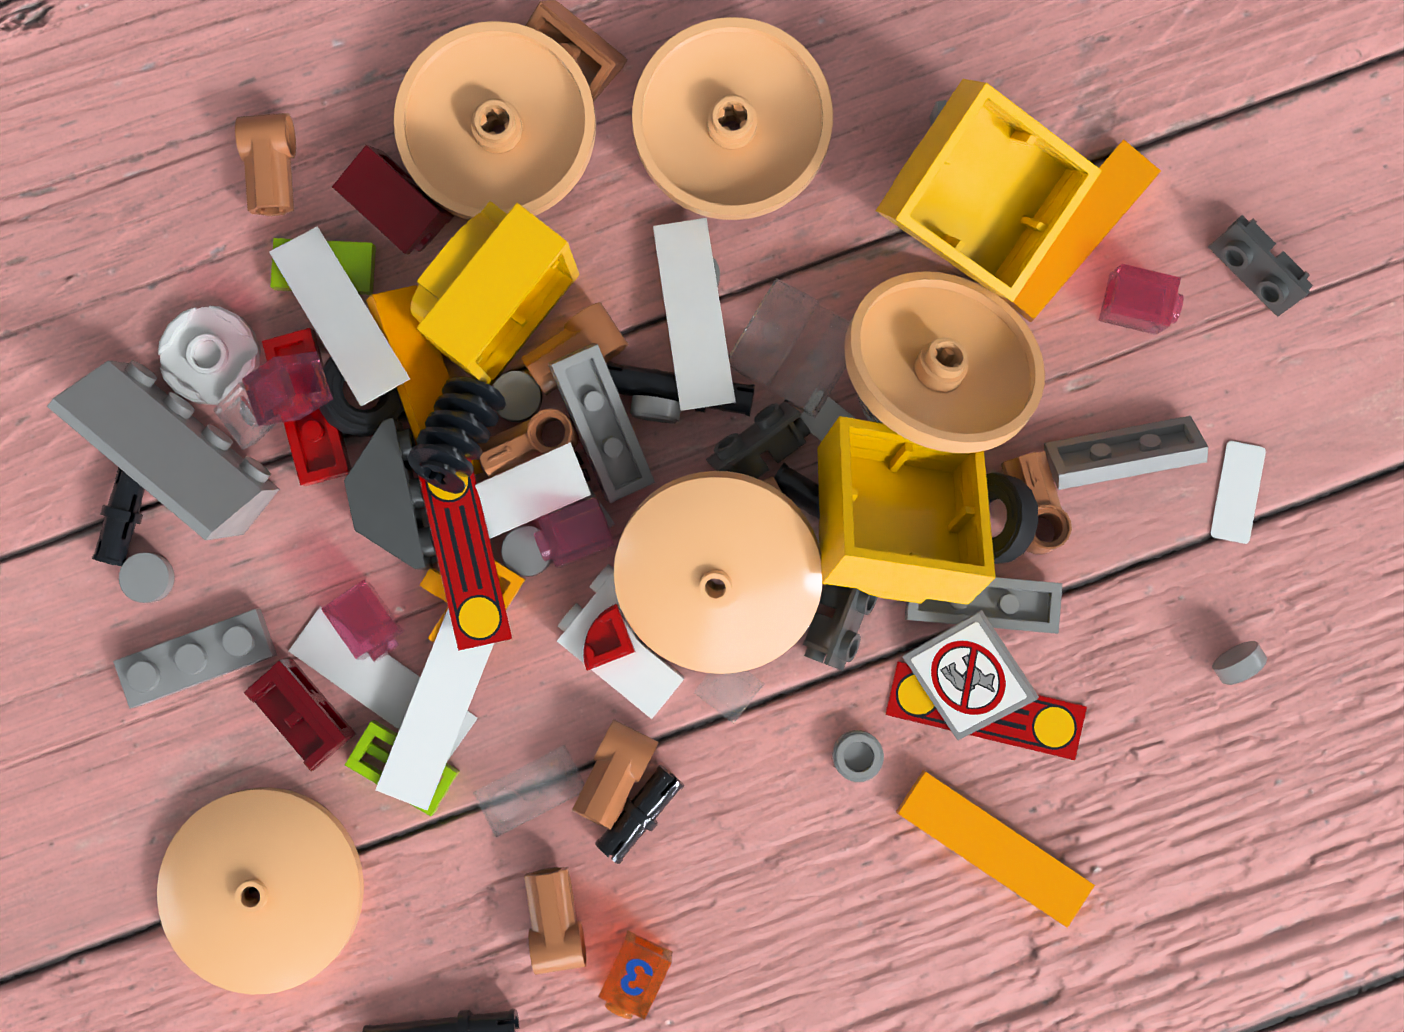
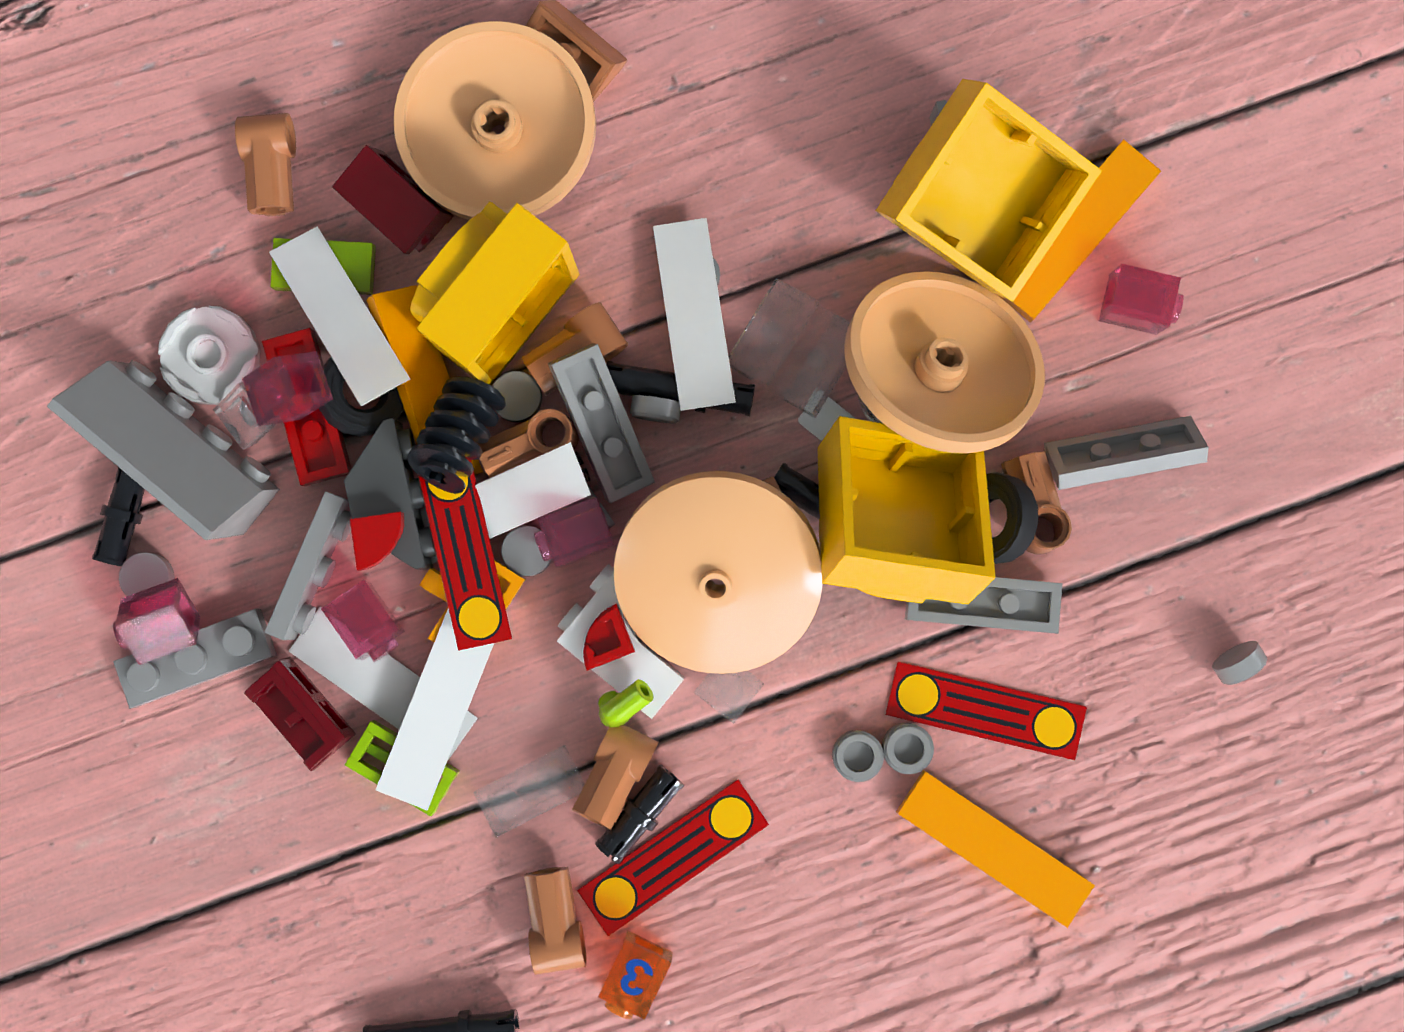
(157, 621): none -> clear pink brick
(305, 882): light nougat dish -> none
(311, 568): none -> light grey plate
(375, 537): none -> red tile
(618, 708): none -> lime arm
(673, 857): none -> sticker
(741, 75): light nougat dish -> none
(772, 431): dark grey hinge -> none
(838, 635): dark grey hinge -> none
(907, 748): none -> light grey tile
(970, 676): piece -> none
(1238, 492): white sticker -> none
(1271, 278): dark grey hinge -> none

